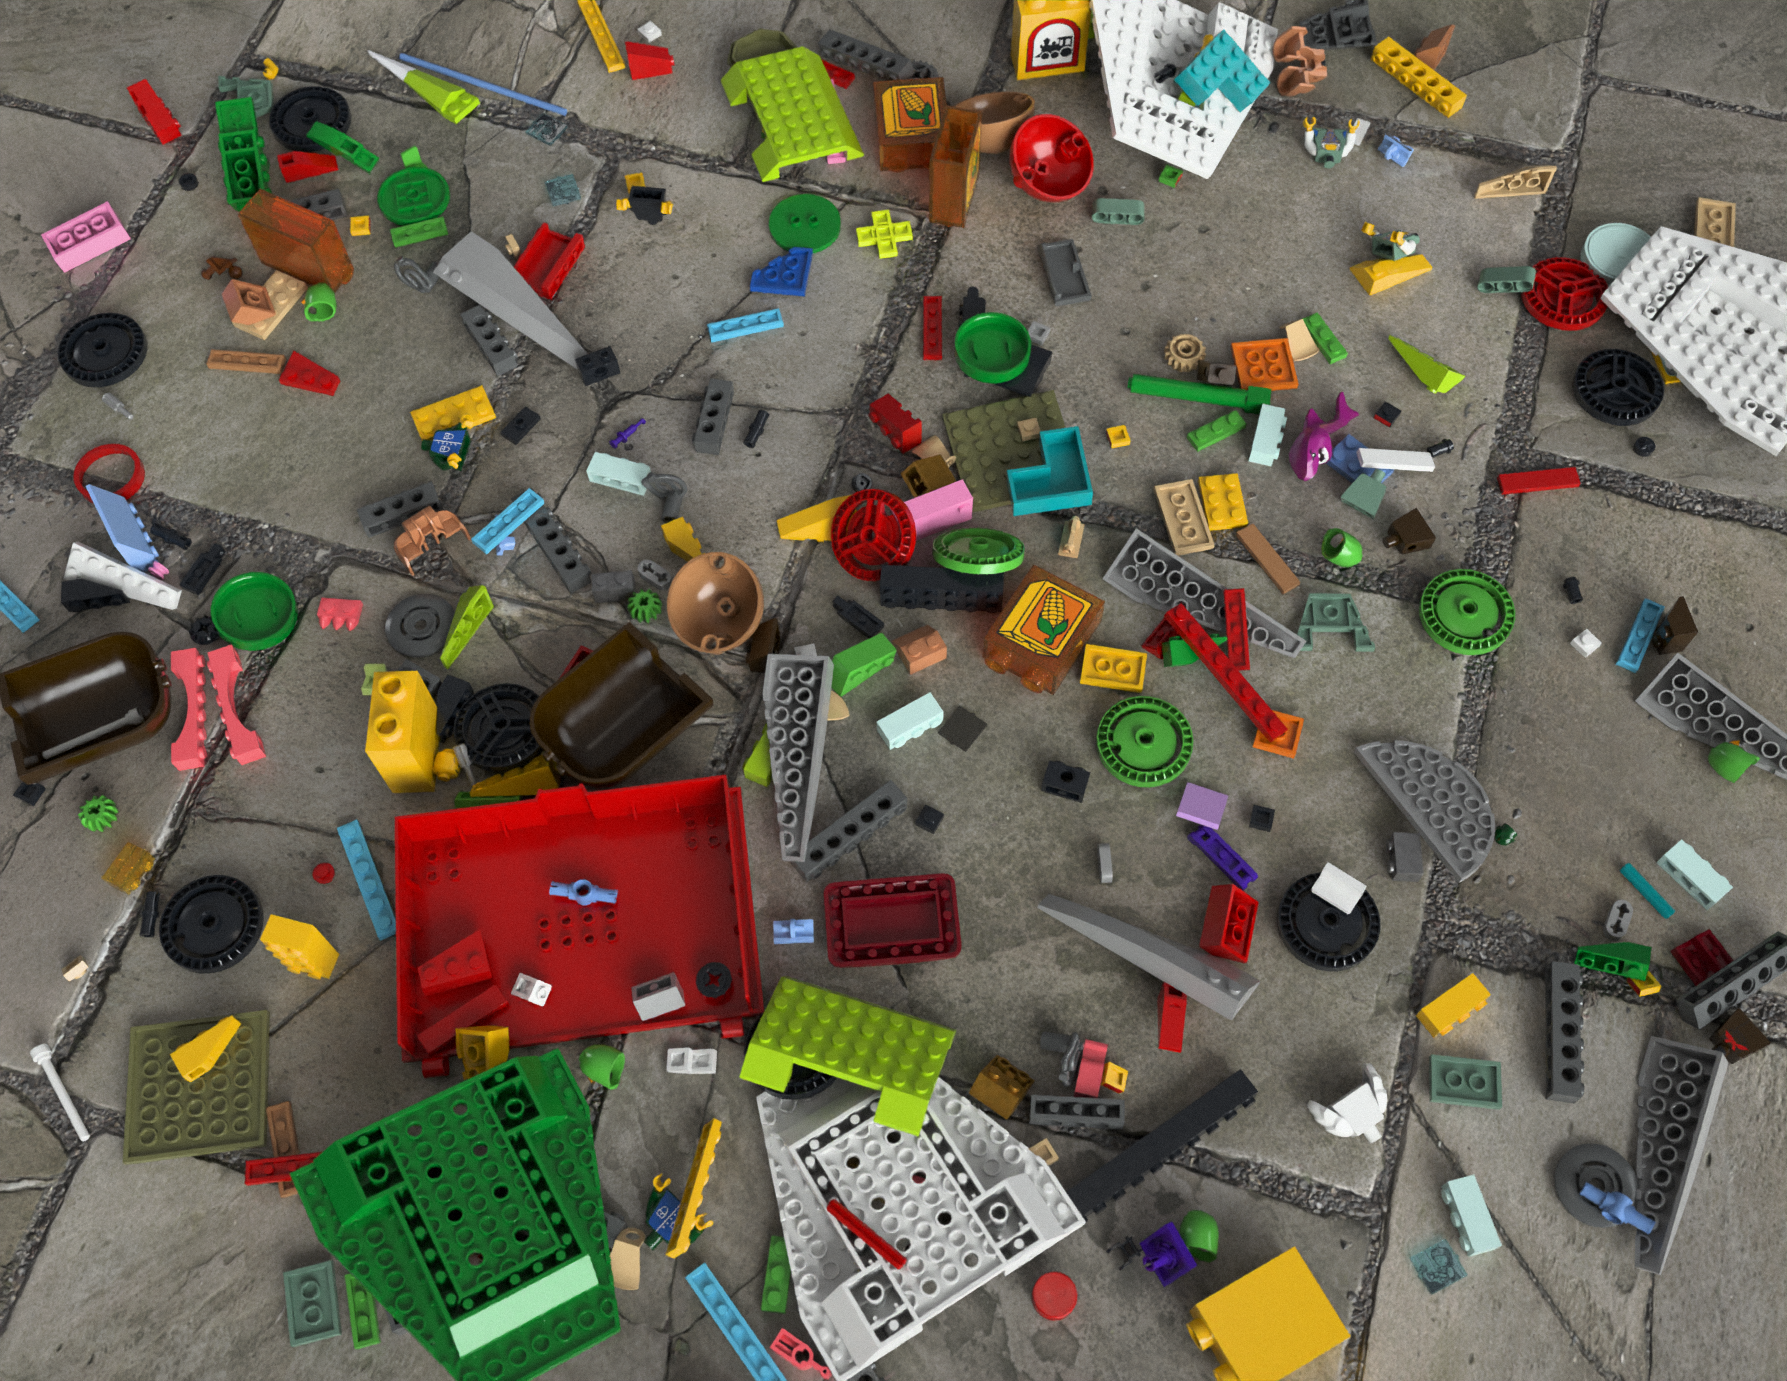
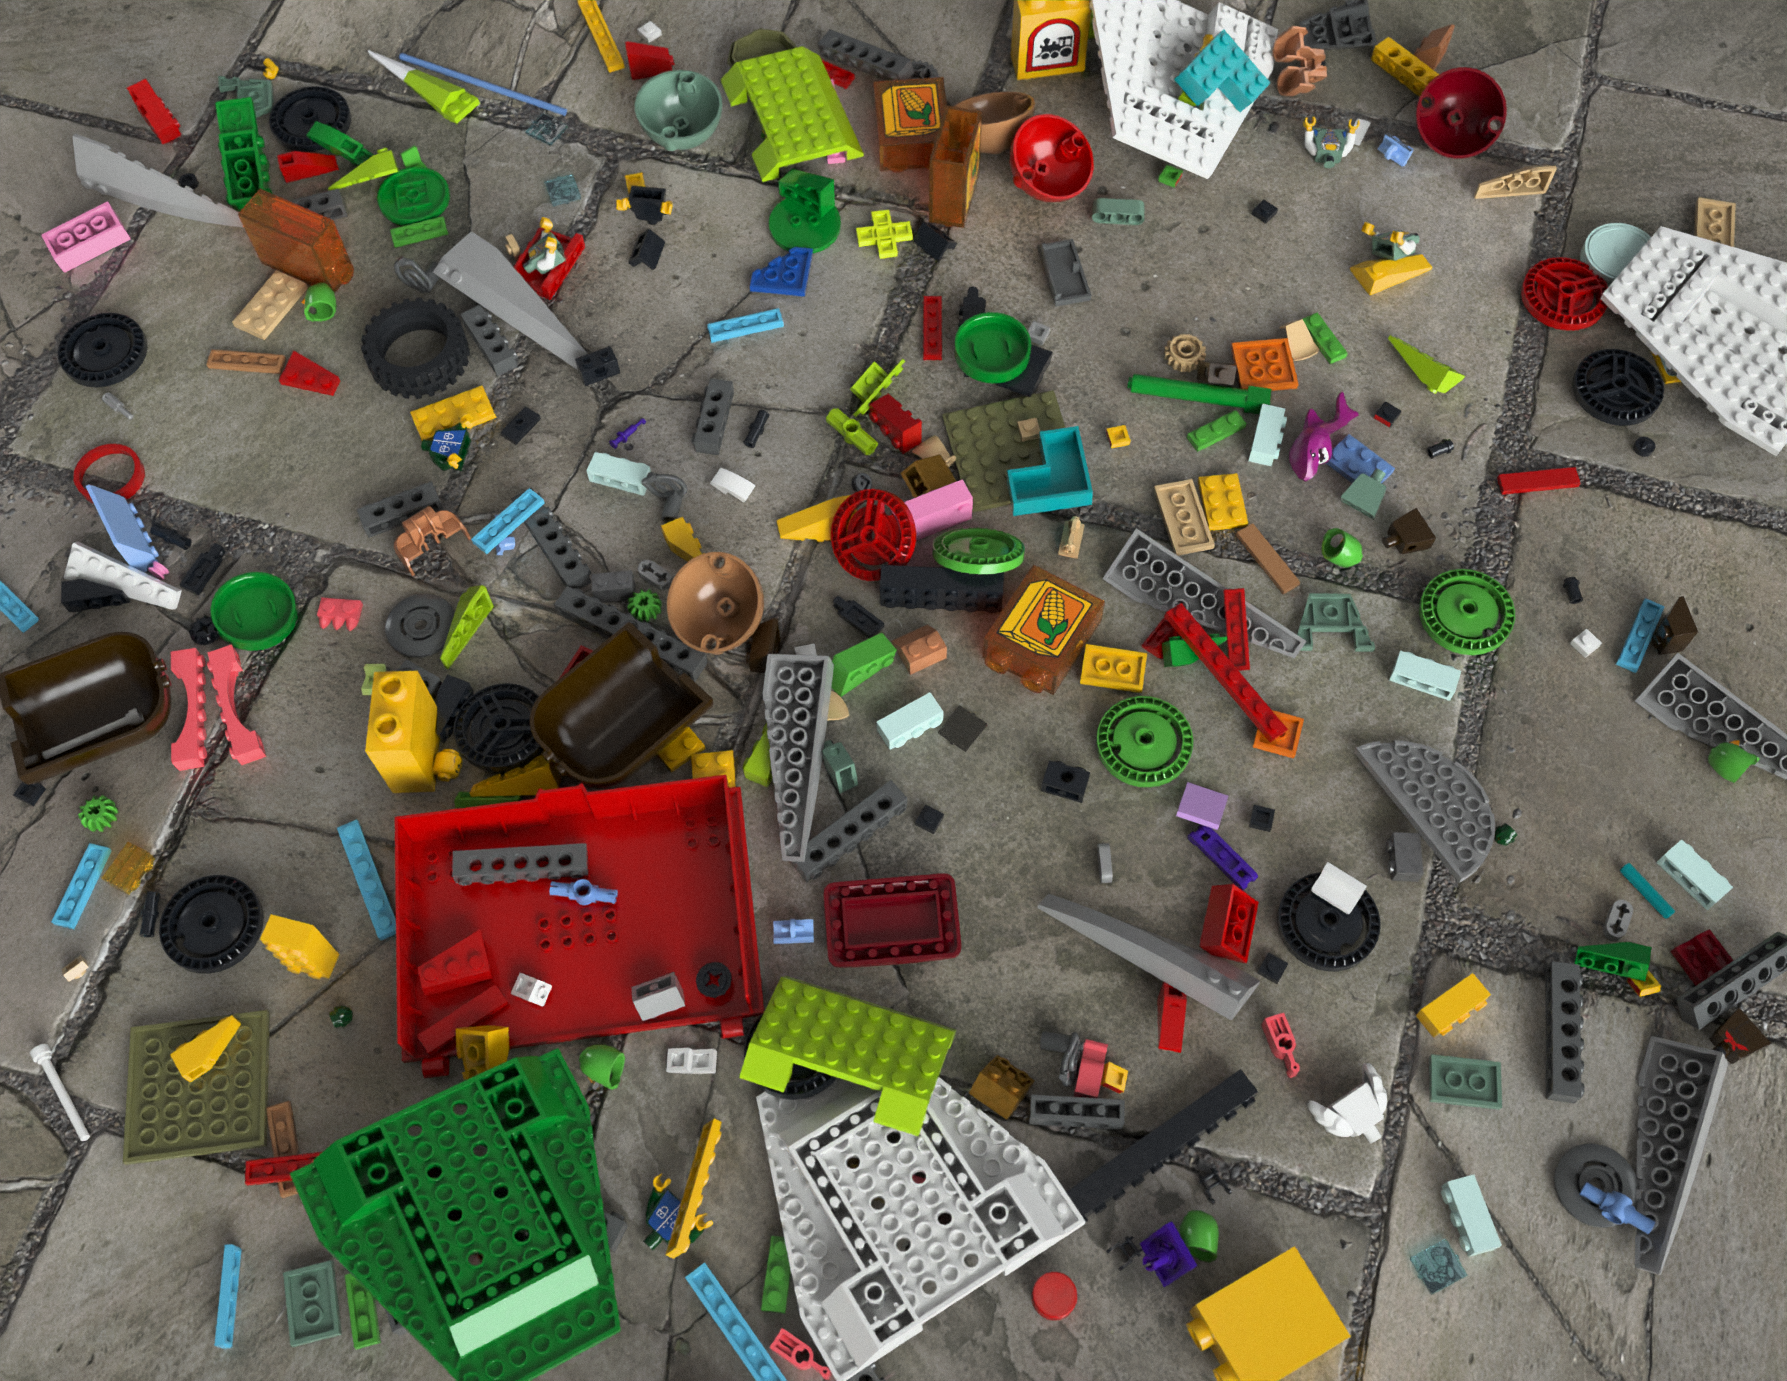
(81, 886): none -> medium azure tile
(150, 189): none -> light grey wedge
(220, 265): reddish brown piece -> none
(228, 1296): none -> medium azure tile
(247, 302): nougat slope -> none
(323, 873): red plate -> none
(341, 1016): none -> dark green plate
(360, 225): yellow plate -> none
(376, 166): none -> lime wedge
(404, 319): none -> black tyre
(464, 762): light grey axle -> none
(546, 252): none -> torso
(554, 854): none -> dark grey brick
(572, 598): none -> dark grey brick
(626, 1259): tan piece -> none
(647, 249): none -> black panel
(678, 119): none -> sand green piece
(680, 750): none -> yellow plate
(713, 765): none -> yellow plate
(734, 484): none -> white slope
(808, 191): none -> green wedge
(837, 760): none -> sand green torso
(858, 437): none -> lime piece
(866, 1234): red axle -> none
(871, 382): none -> lime bracket
(933, 240): none -> black panel
(1045, 1151): tan plate -> none
(1167, 72): black pin -> none
(1218, 1182): none -> black piece
(1264, 211): none -> black plate
(1272, 968): none -> black plate
(1278, 1031): none -> coral piece
(1395, 459): white tile -> none
(1425, 675): none -> light aqua brick
(1473, 100): none -> dark red piece
(1506, 279): sand green beam -> none

